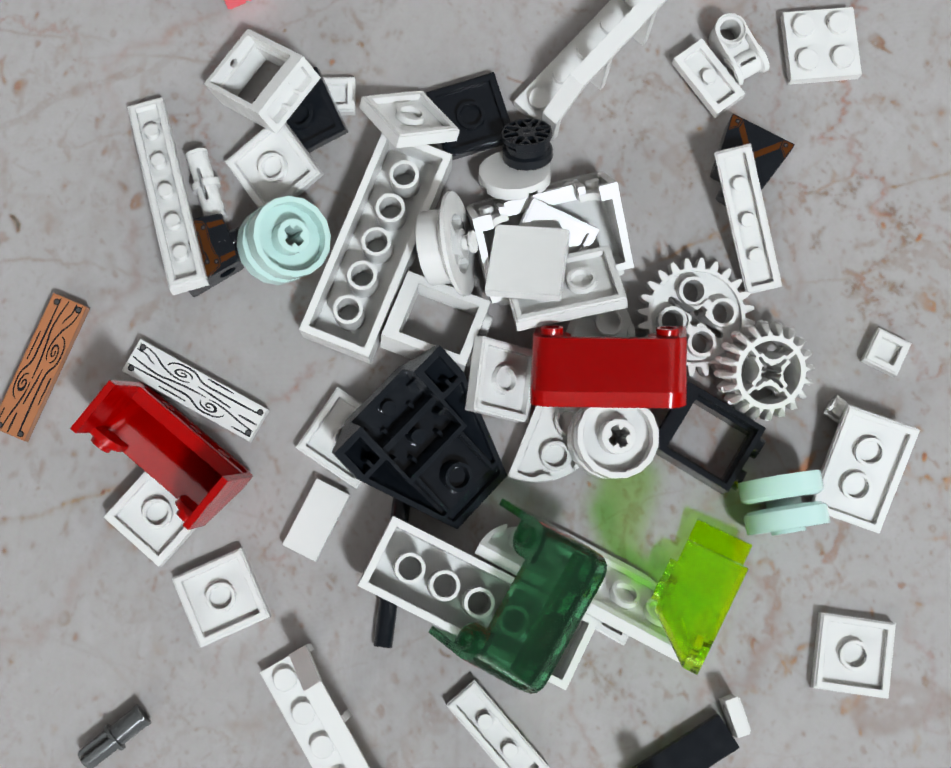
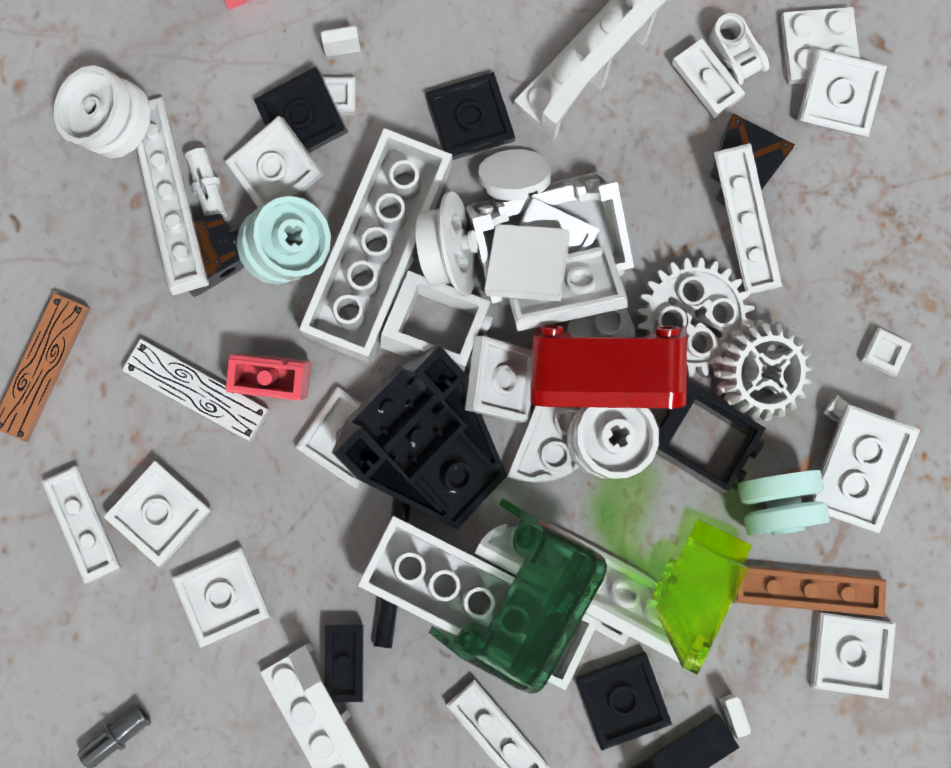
(81, 524): none -> white tile
(101, 112): none -> white wheel
(166, 446): red windscreen -> none
(268, 376): none -> coral brick
(280, 95): white window -> none
(316, 520): white tile -> none
(340, 41): none -> white tile
(344, 662): none -> black plate
(409, 119): white tile -> none
(527, 144): black wheel -> none
(623, 701): none -> black tile
(813, 591): none -> nougat tile
(841, 93): none -> white tile

